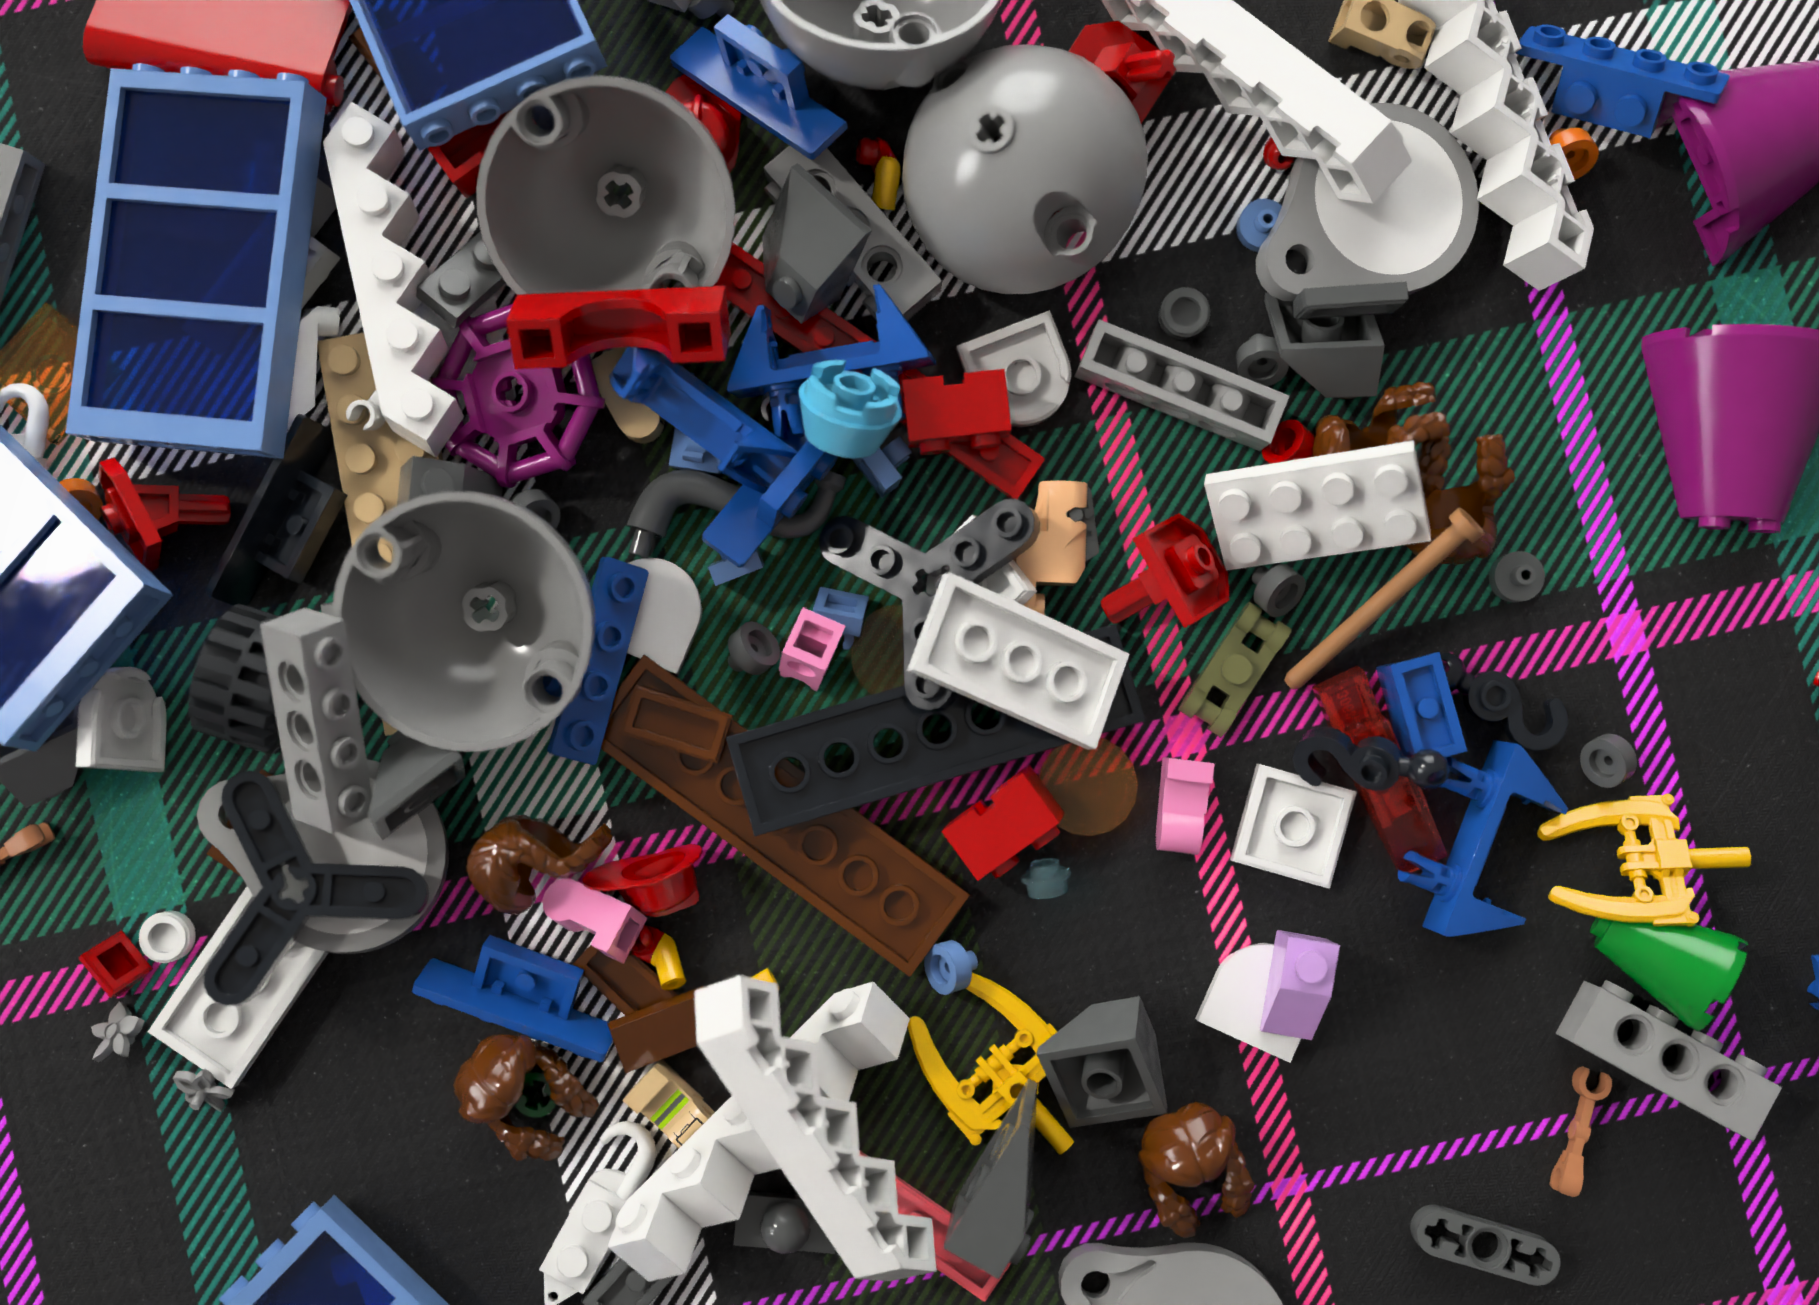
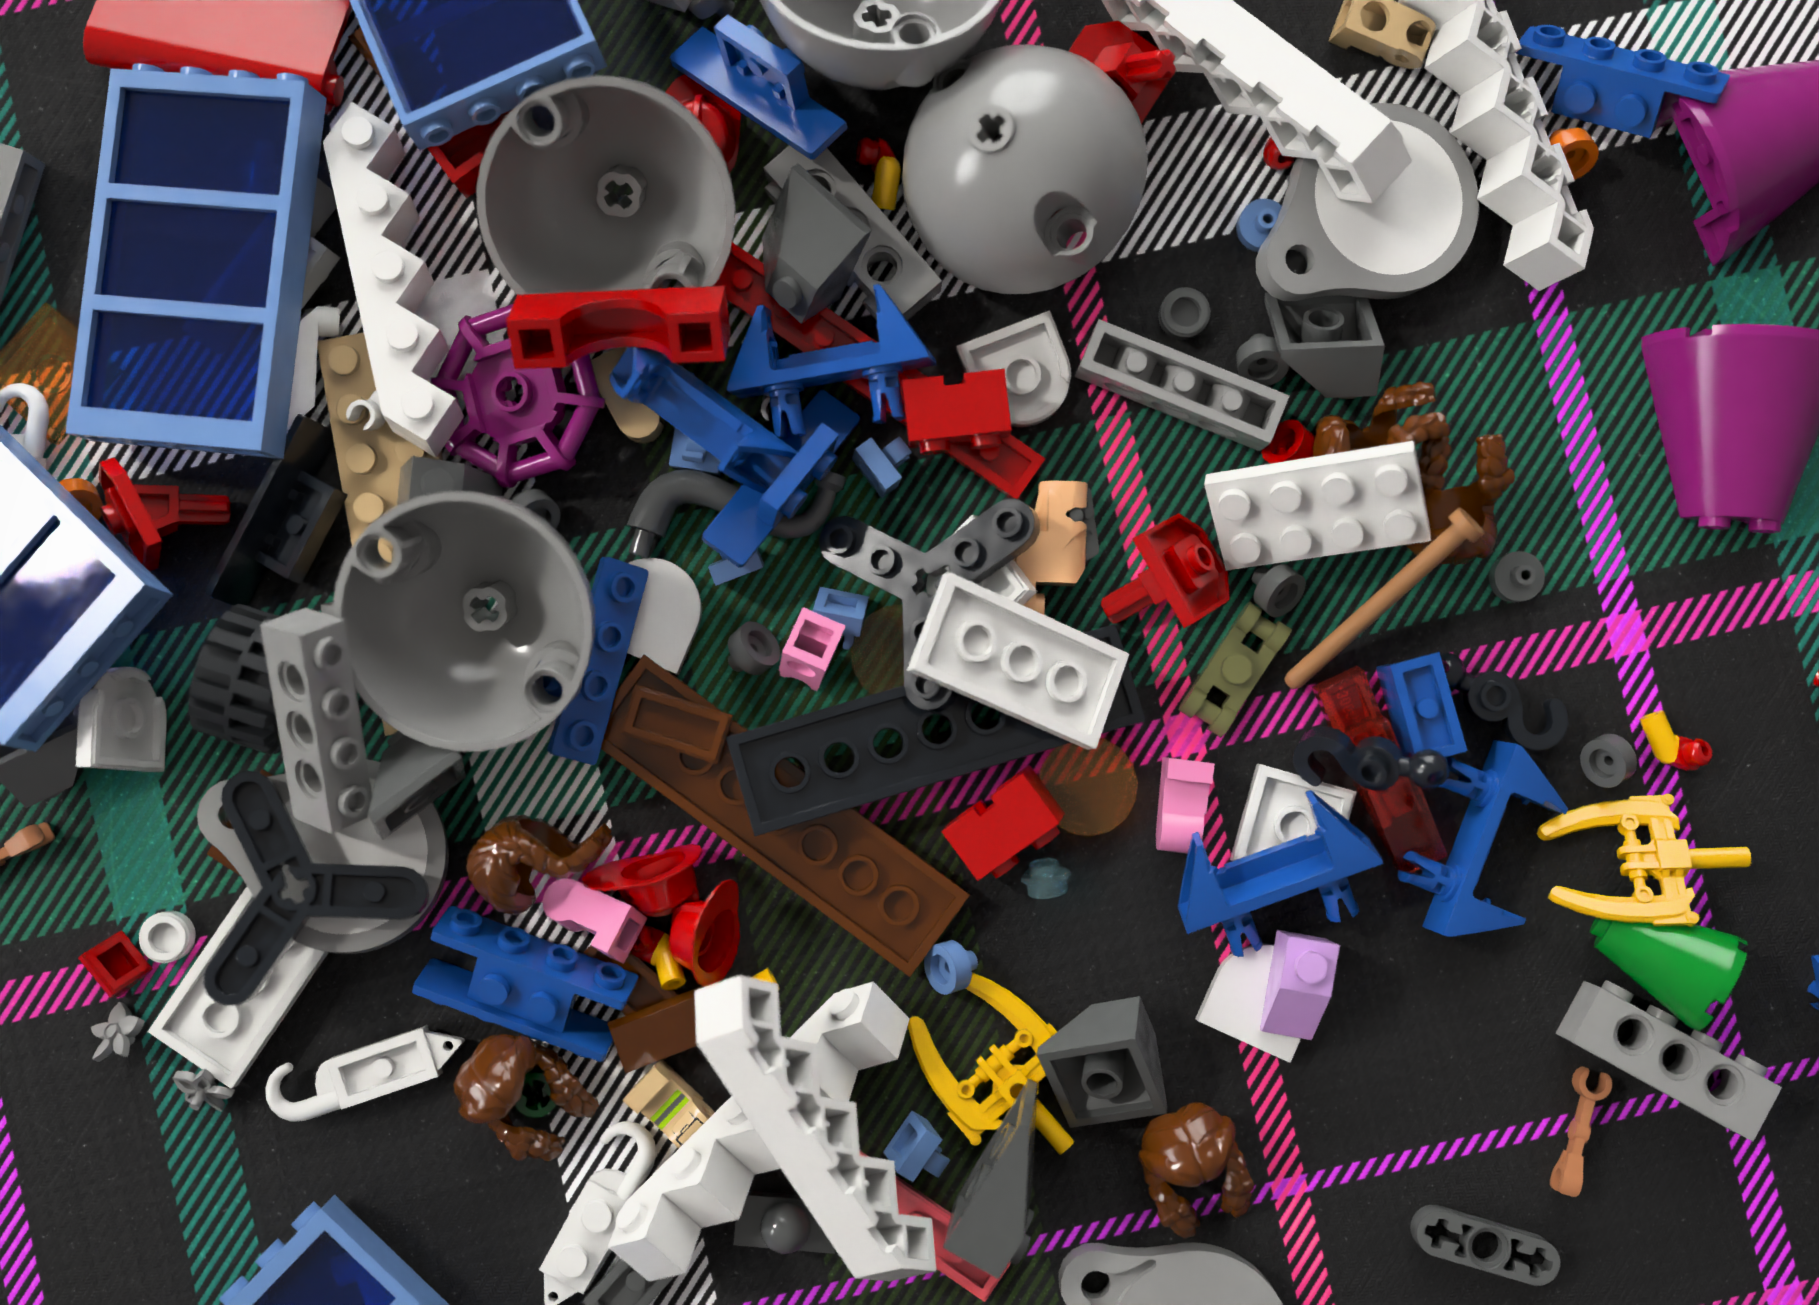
(366, 1073): none -> white plate
(461, 283): dark grey plate -> none
(530, 973): none -> blue bracket
(707, 934): none -> red piece
(848, 410): medium azure cone -> none
(916, 1148): none -> medium blue tile
(1275, 874): none -> blue hose
(1350, 300): dark grey tile -> none
(1672, 748): none -> arm

